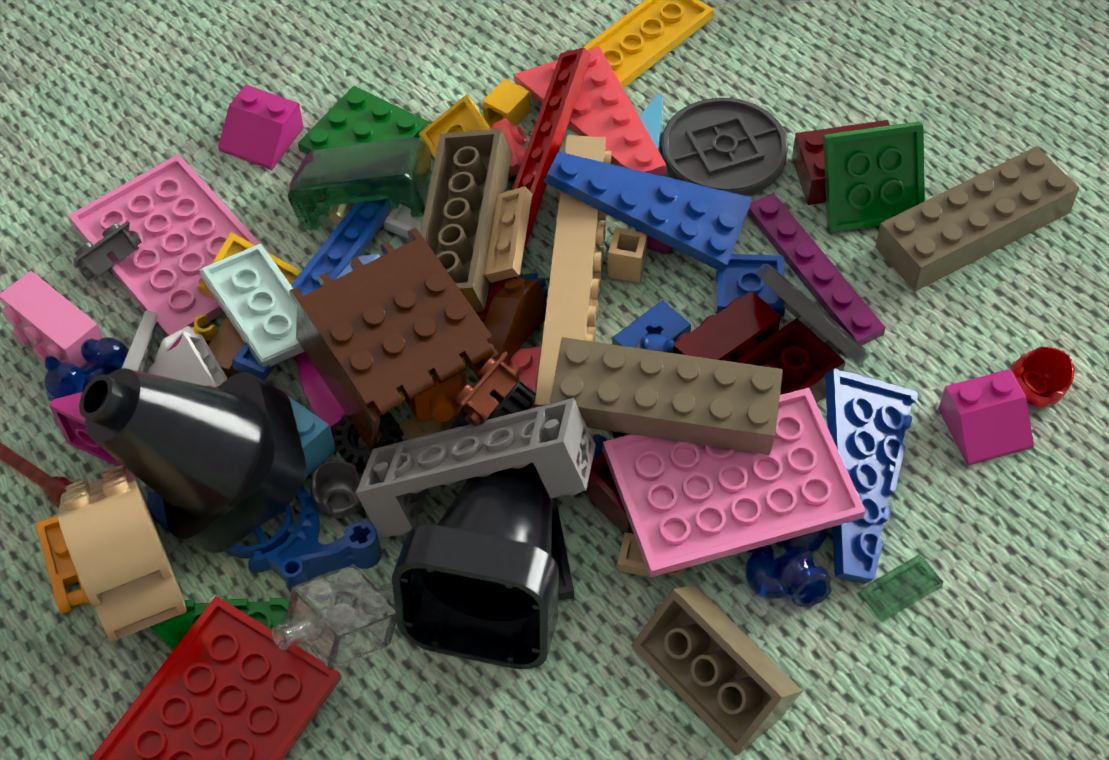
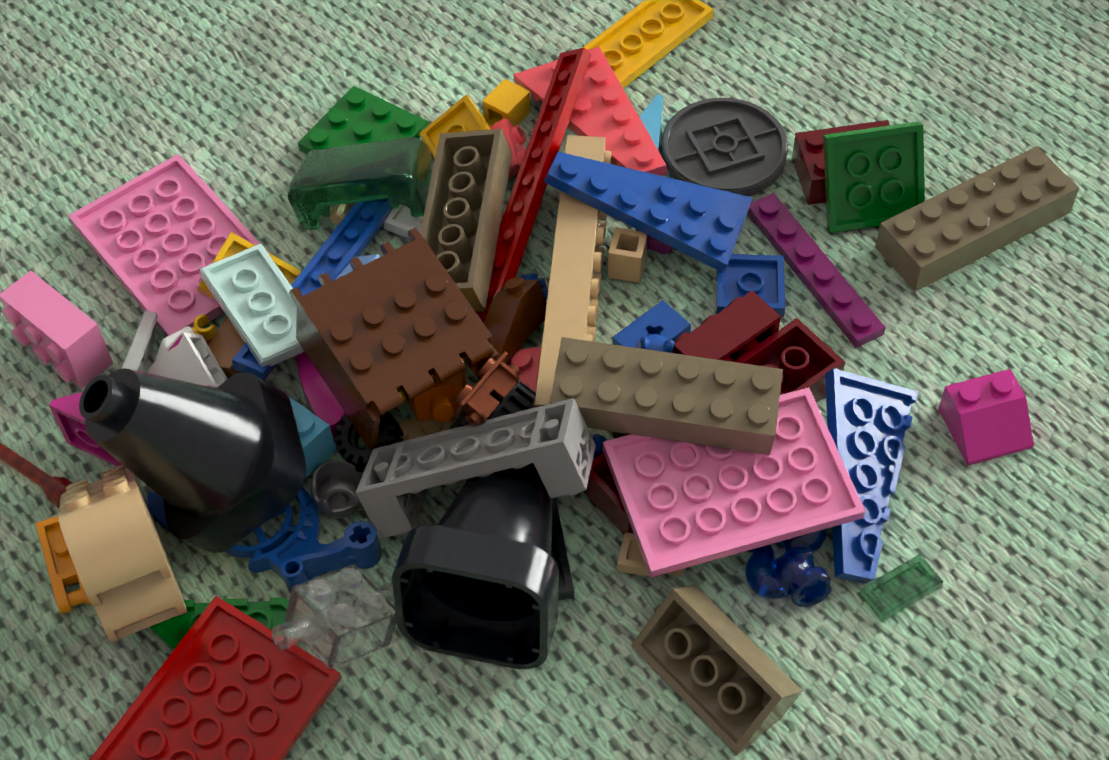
(95, 257): dark grey hinge -> none
(101, 358): clear blue animal -> none
(260, 127): dark pink slope -> none
(508, 234): tan plate -> none
(822, 324): dark grey plate -> none
(1044, 375): red hair -> none

